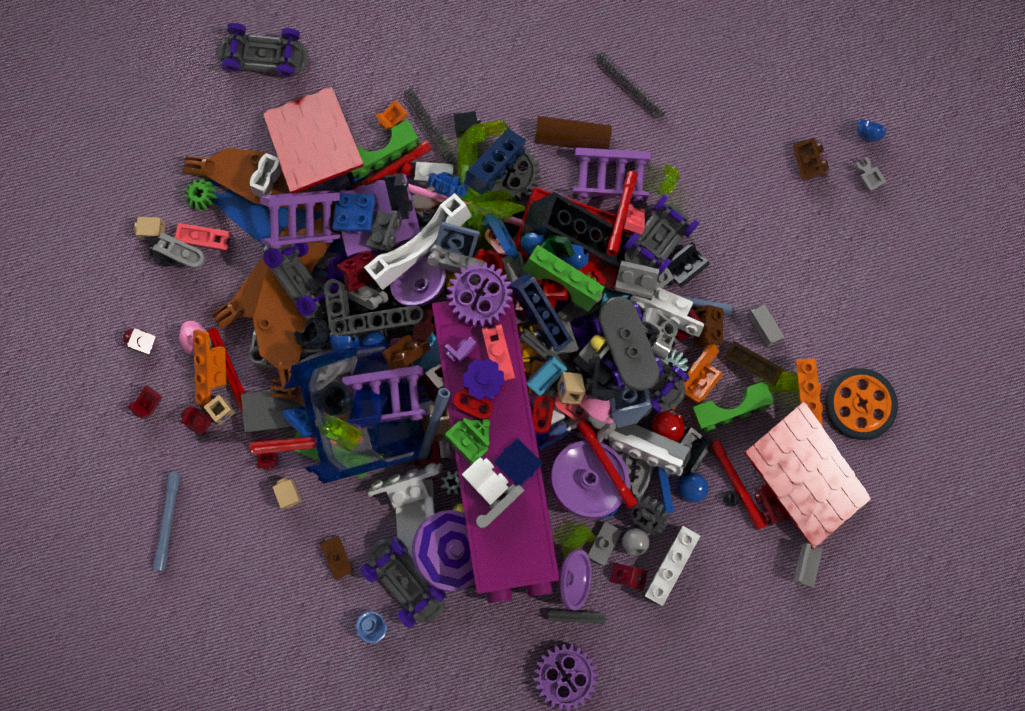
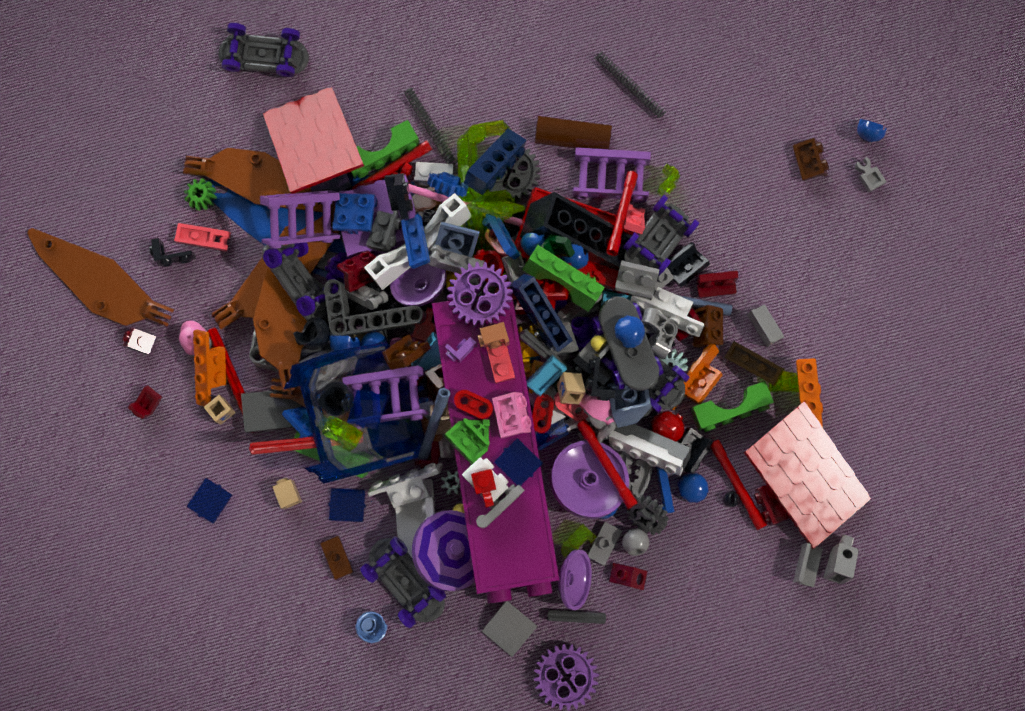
(97, 281): none -> dark orange wing
(149, 227): tan brick -> none
(172, 489): sand blue piece -> none
(180, 251): light grey plate -> none
(196, 420): dark red bracket -> none
(209, 500): none -> clear blue piece
(267, 173): white brick -> none
(268, 460): dark red bracket -> none
(347, 505): none -> clear blue piece
(392, 116): orange bracket -> none
(415, 241): none -> blue hinge
(464, 121): black brick -> none
(483, 379): dark purple plant -> none
(484, 484): none -> red plate
(493, 336): none -> nougat brick
(509, 628): none -> light grey slope
(511, 414): none -> bright pink bracket
(630, 331): none -> blue hair
(671, 566): white piece -> none
(717, 284): none -> dark red bracket
(842, 561): none -> light grey torso
(847, 425): wedge -> none

